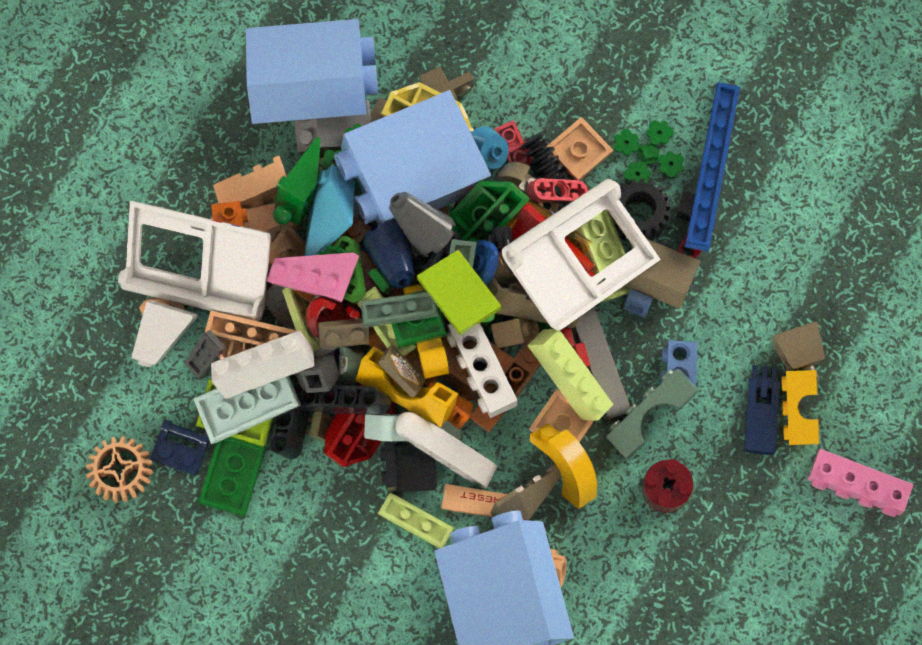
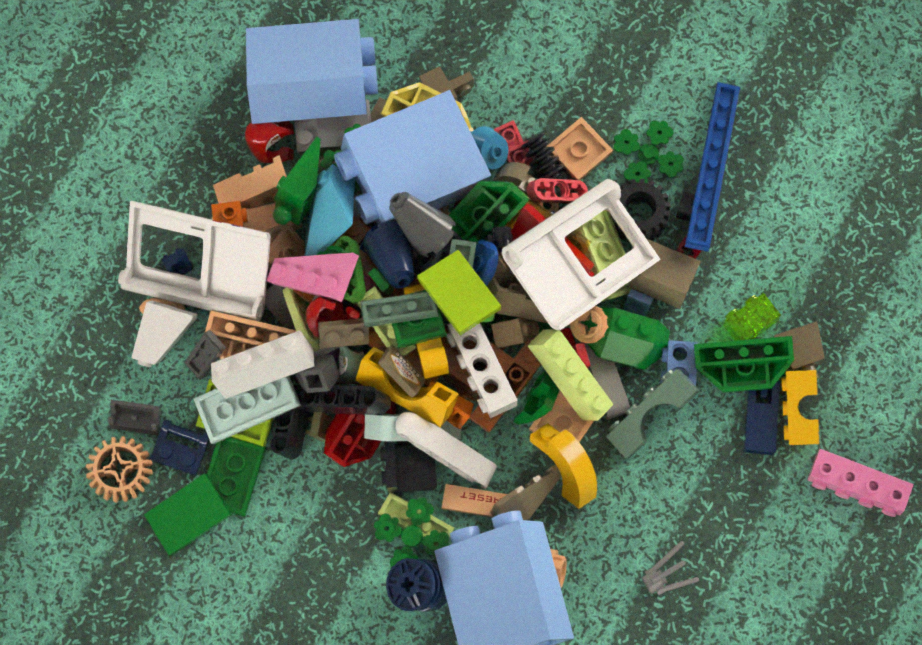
(135, 417): none -> dark grey hinge
(177, 262): none -> dark blue tile
(187, 514): none -> green tile
(263, 135): none -> red piece
(411, 534): none -> green plant
(428, 588): none -> dark blue wheel
(539, 400): none -> green slope
(581, 330): none -> light nougat gear
(630, 339): none -> green wedge
(655, 580): none -> light grey plant
(672, 473): dark red brick -> none
(745, 363): none -> green wedge
(751, 319): none -> clear neon green brick

